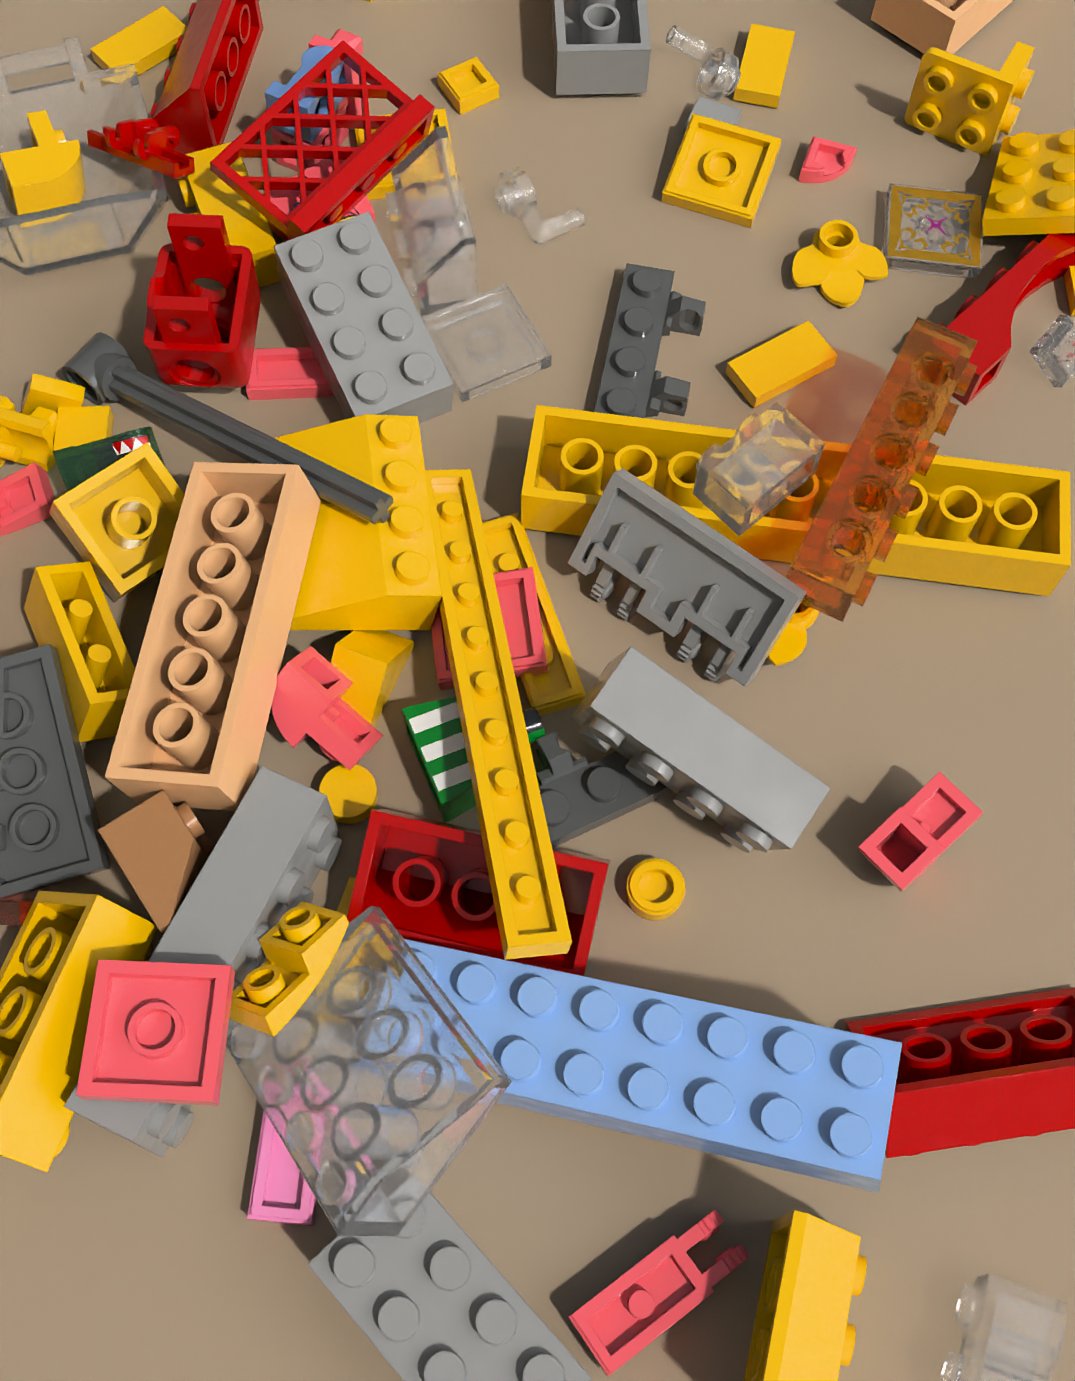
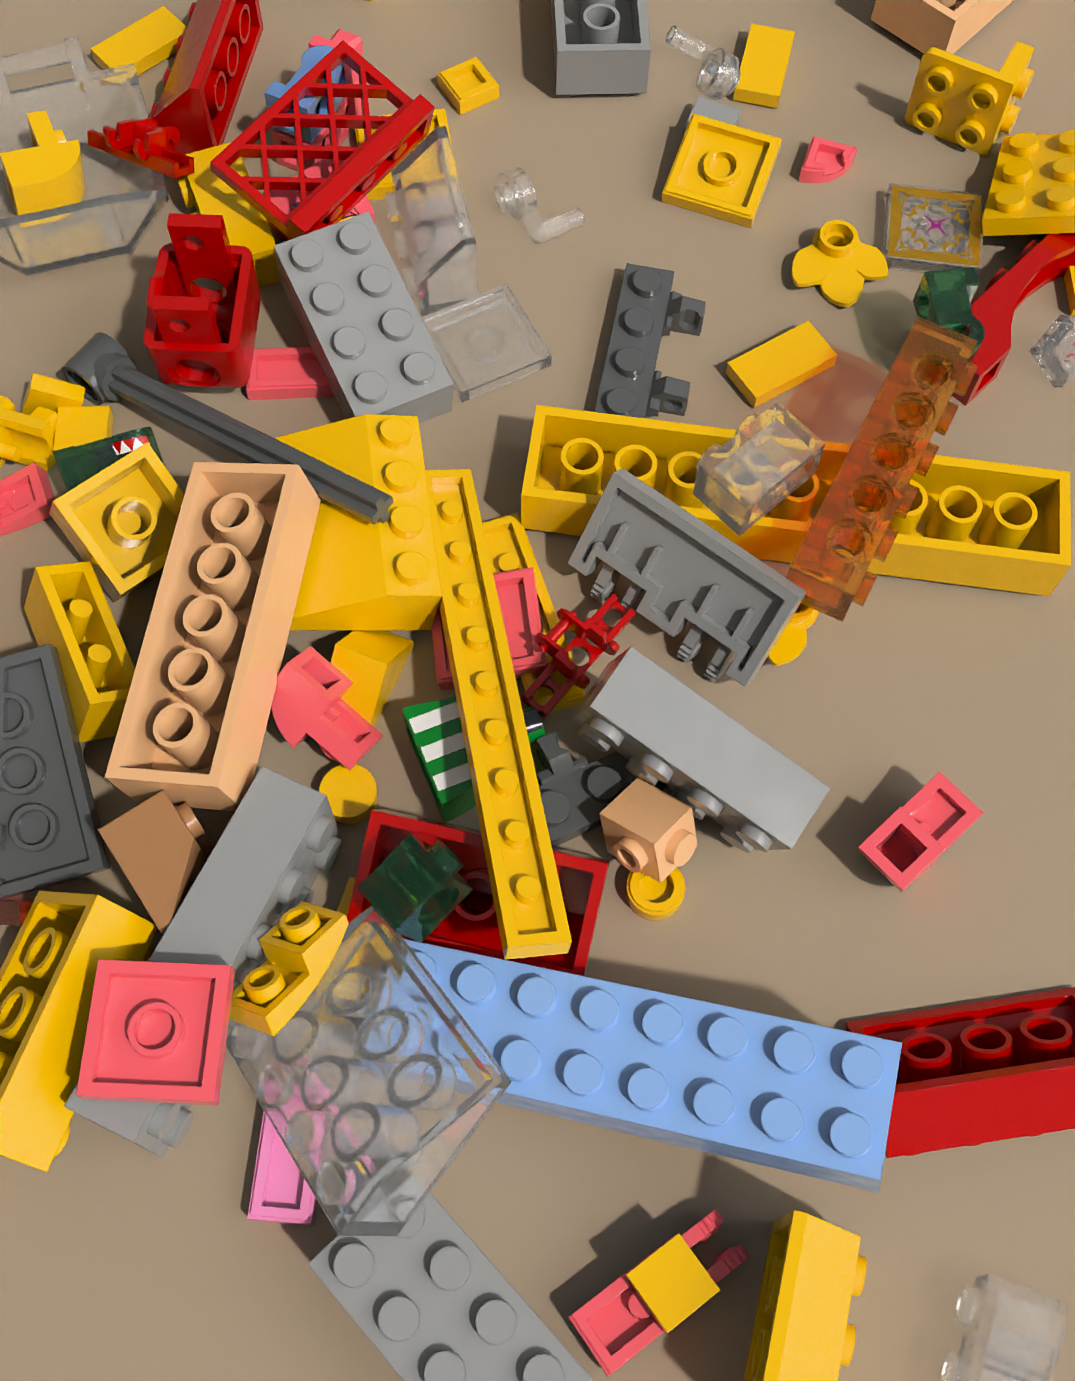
(416, 887): none -> clear green brick
(593, 629): none -> red piece
(649, 830): none -> light nougat brick
(672, 1283): none -> yellow tile
(946, 300): none -> clear green leg

